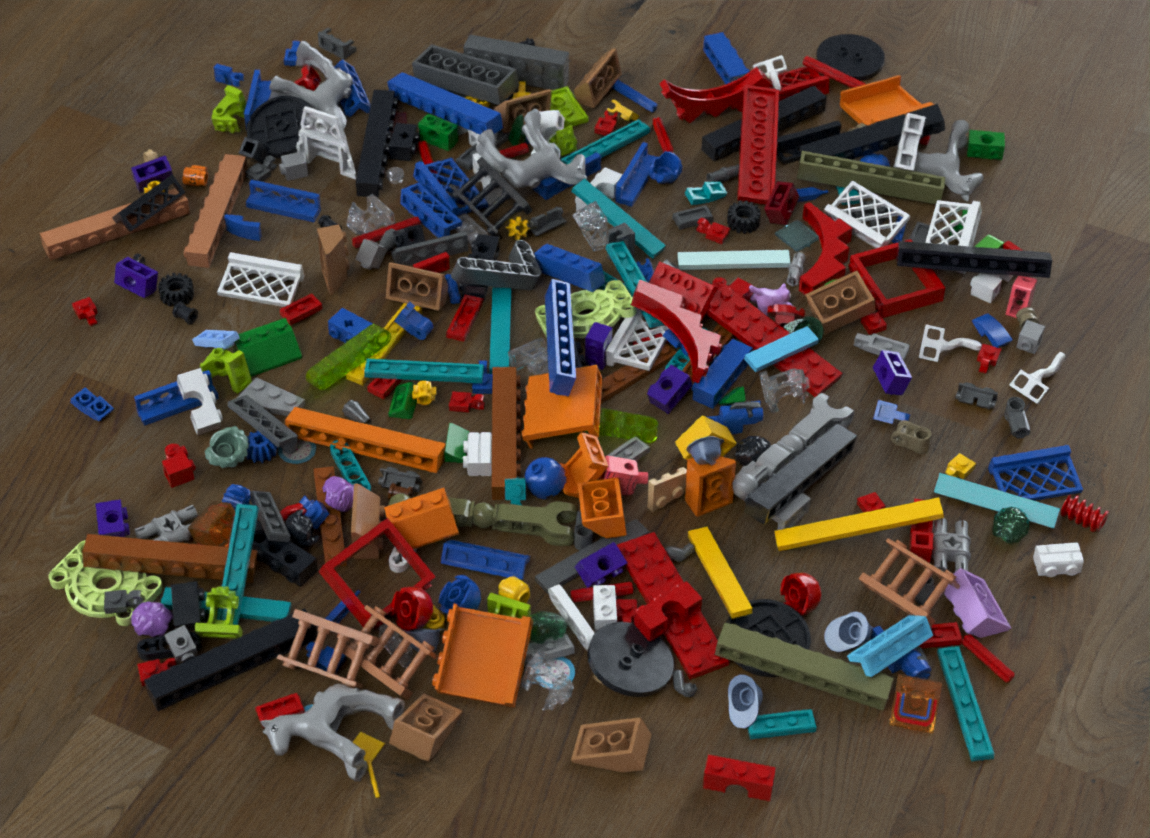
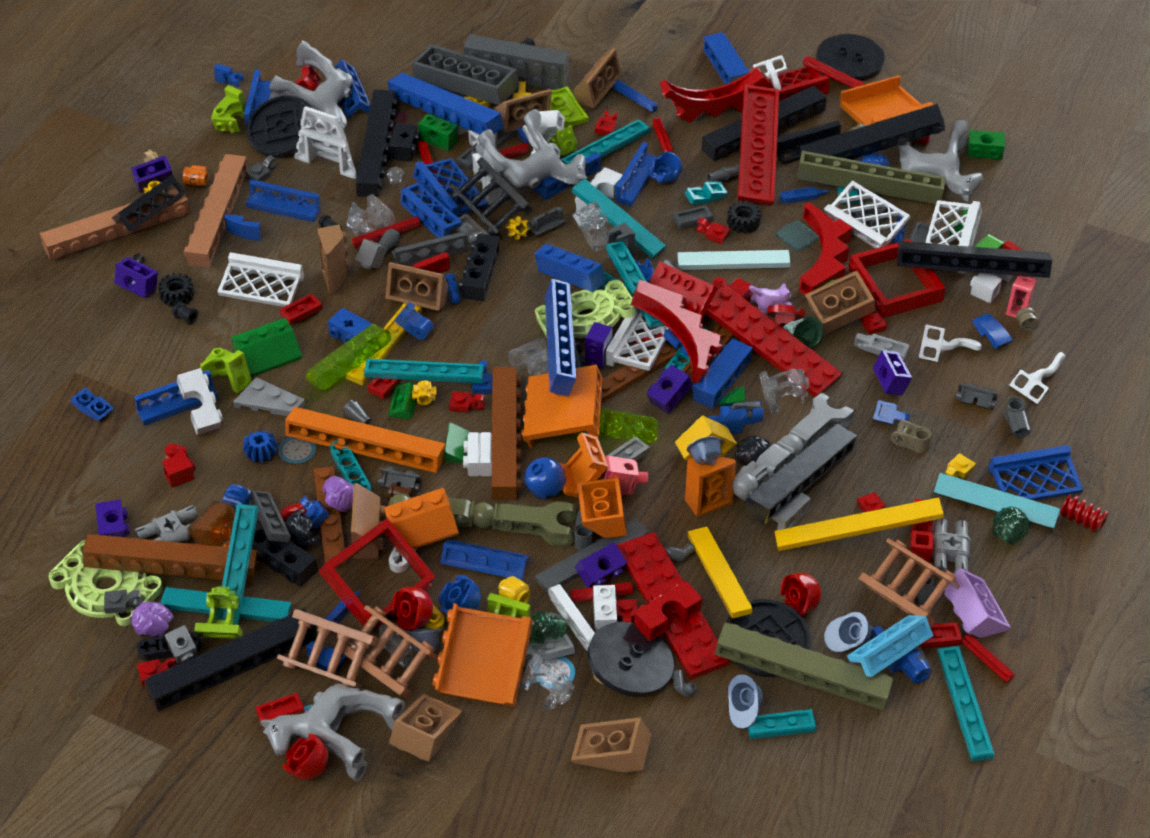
(86, 309): red plate -> none
(187, 605): black brick -> none
(216, 339): light blue plate -> none
(227, 447): sand green hair -> none
(254, 150): black brick -> none
(264, 423): dark grey fence -> none
(290, 55): blue plate -> none
(293, 166): light grey brick -> none
(307, 758): none -> red cylinder
(335, 45): dark grey hinge -> none
(372, 748): yellow piece -> none
(409, 236): black brick -> none
(464, 318): red tile -> none
(500, 327): teal tile -> none
(515, 490): teal plate -> none
(516, 134): dark green plate -> none
(519, 273): dark grey beam -> none
(626, 113): yellow plate -> none
(666, 489): tan wing -> none
(754, 777): red arch -> none
(781, 203): dark red brick -> none
(781, 349): medium azure tile -> none
(795, 269): light grey pin -> none
(909, 142): white arch -> none
(915, 703): clear orange slope -> none
(988, 356): red plate -> none
(1030, 336): light grey brick -> none
(1058, 559): white brick -> none

